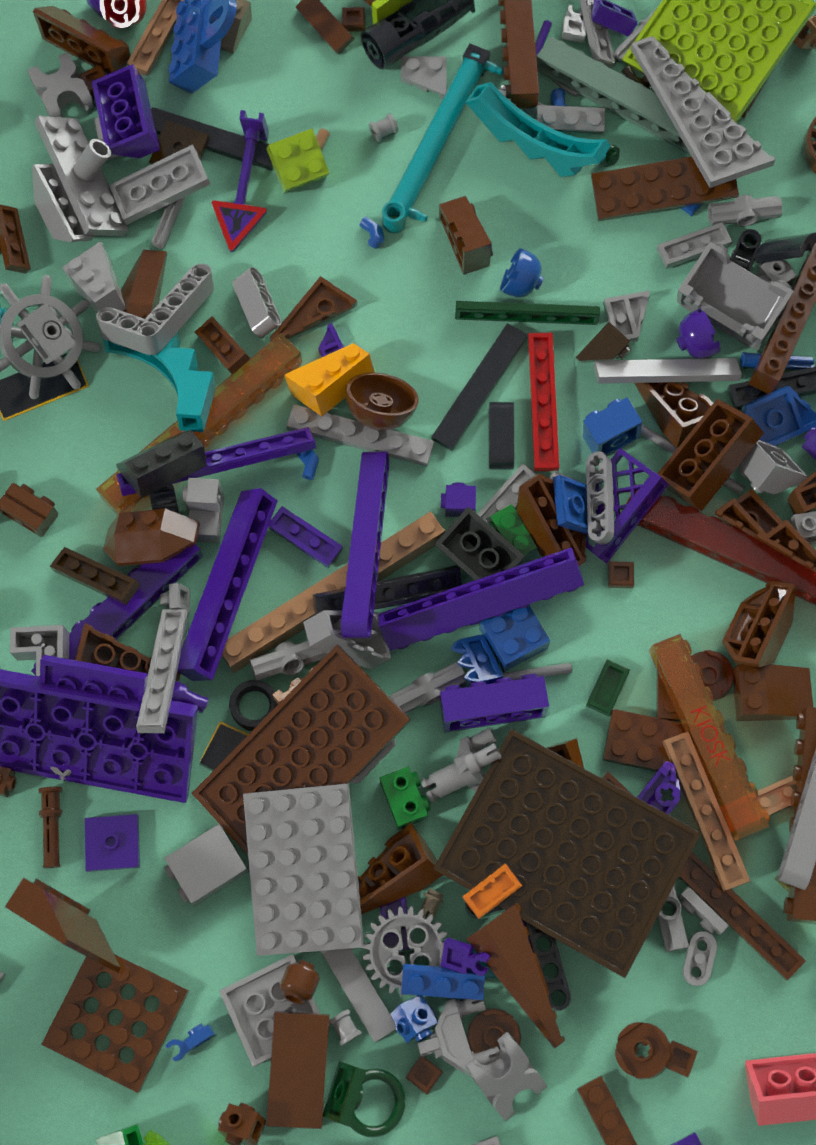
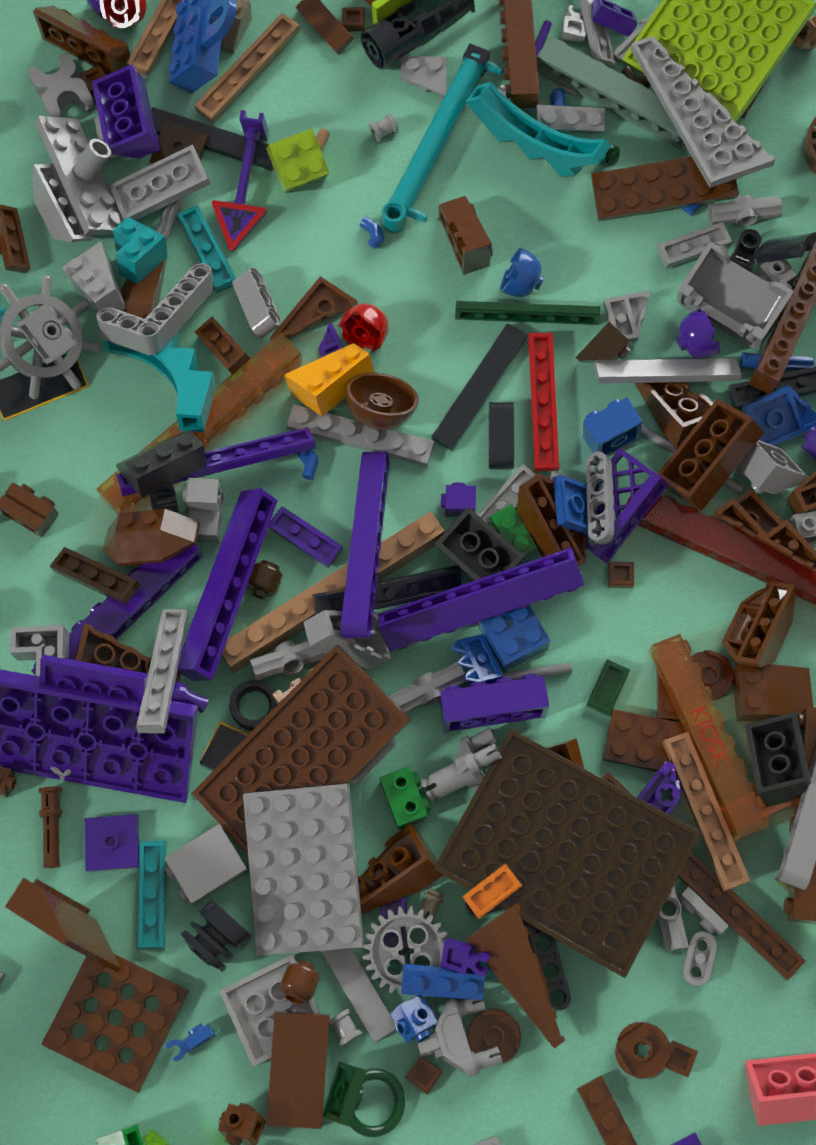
(138, 249): none -> teal brick
(151, 895): none -> teal tile
(177, 597): light grey tile -> none
(206, 247): none -> teal tile
(216, 936): none -> black wheel
(247, 67): none -> medium nougat plate
(265, 579): none -> dark brown head
(364, 326): none -> red cylinder
(506, 1076): light grey piece -> none
(778, 759): none -> pearl dark grey slope

